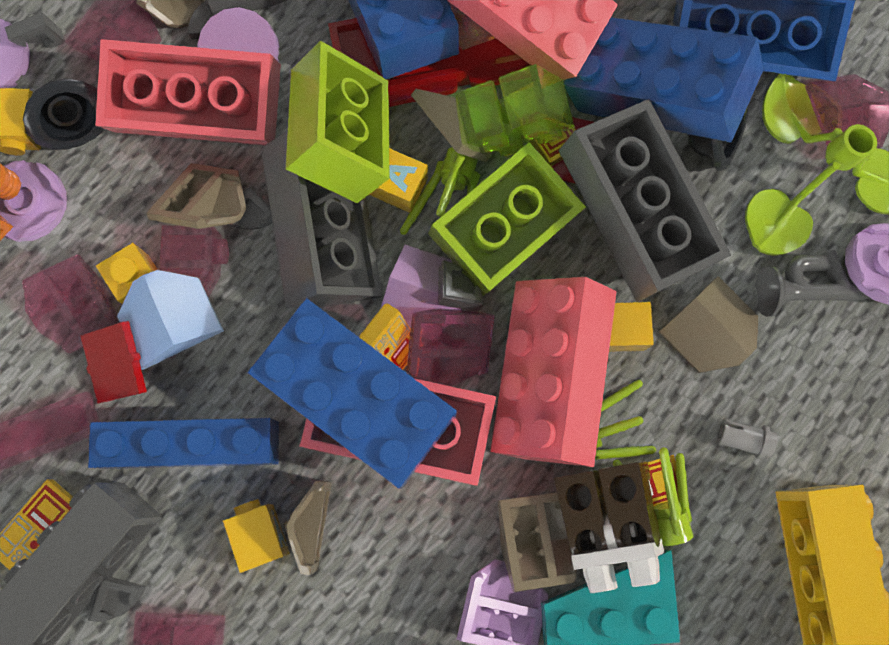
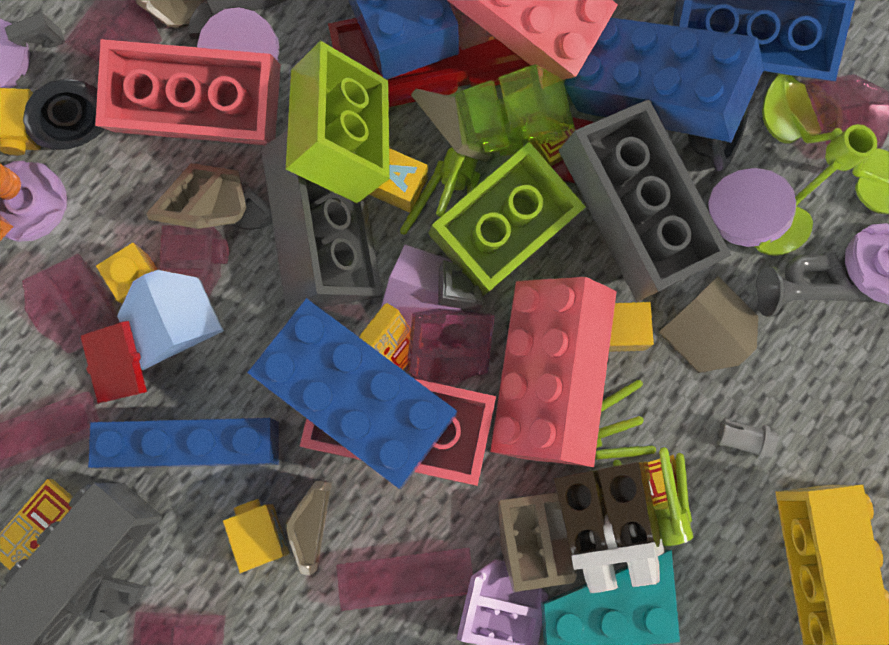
(404, 578): none -> clear pink plate
(752, 206): none -> lavender tile

